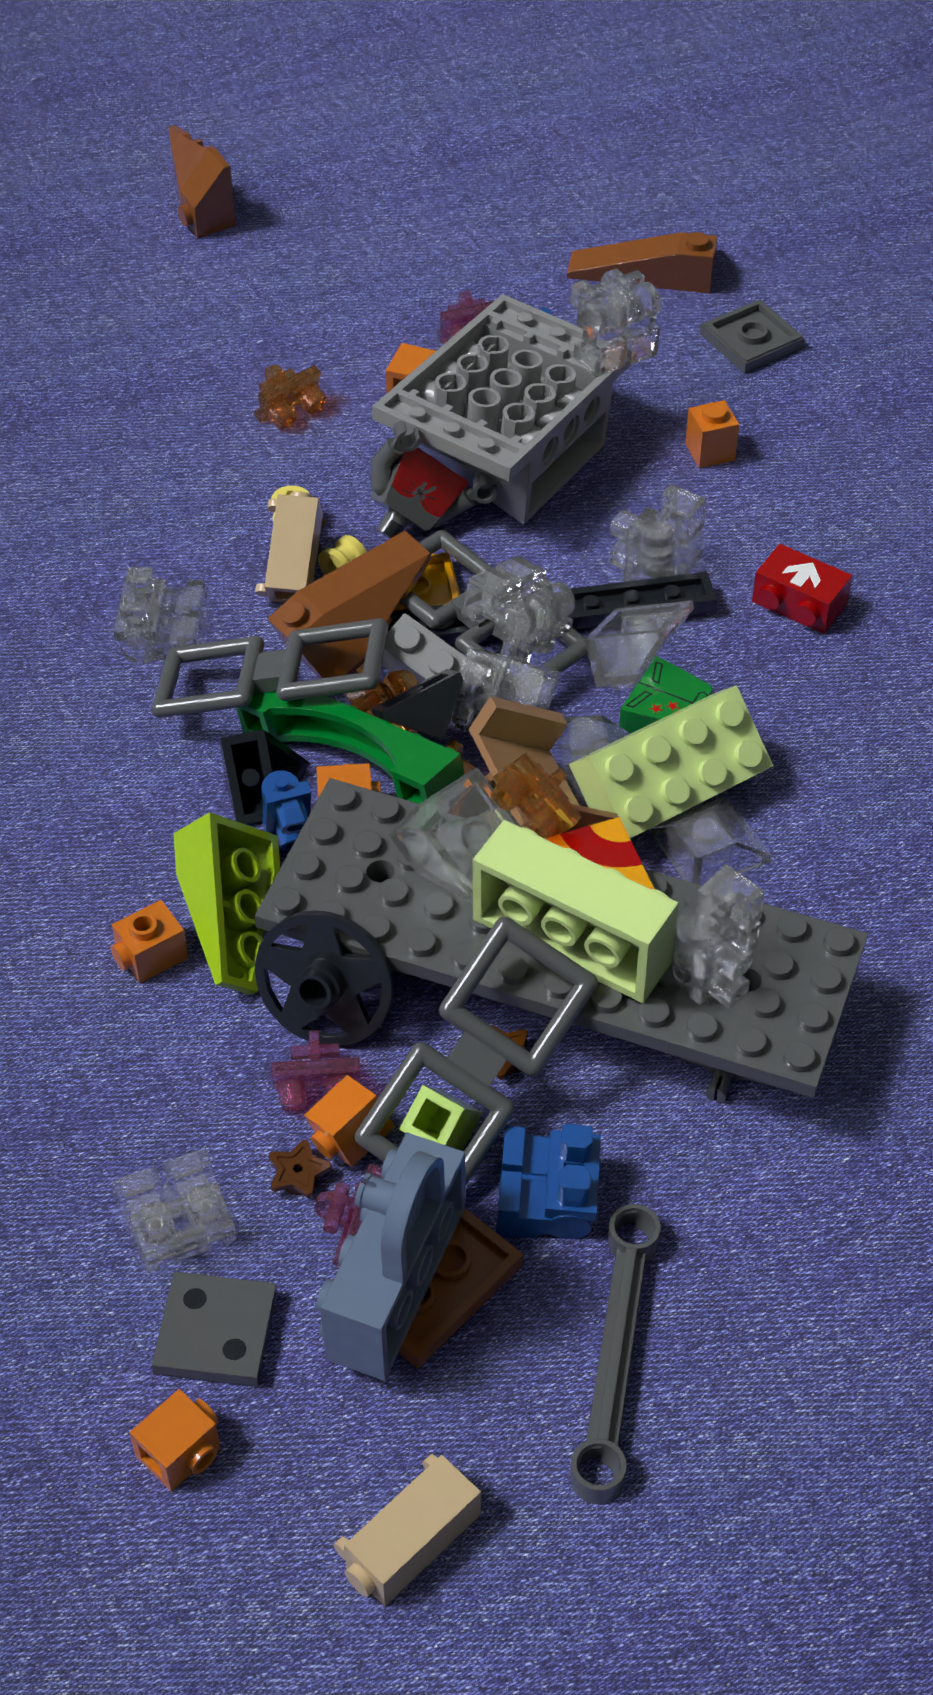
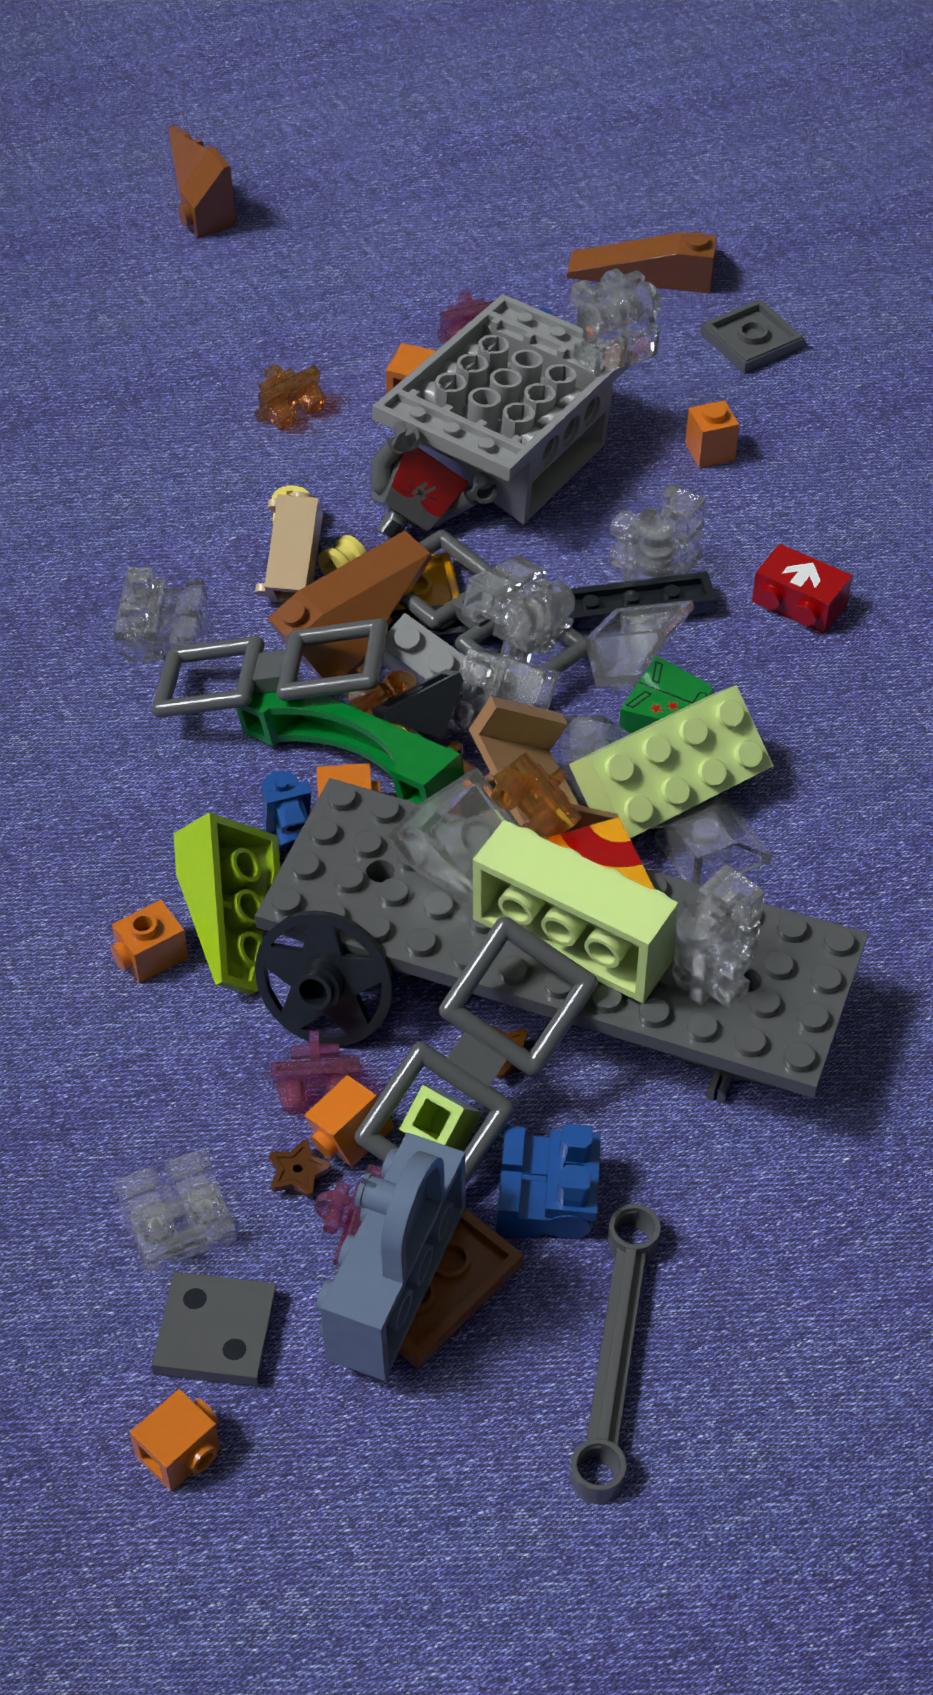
(247, 762): black slope -> none
(410, 1530): tan brick -> none

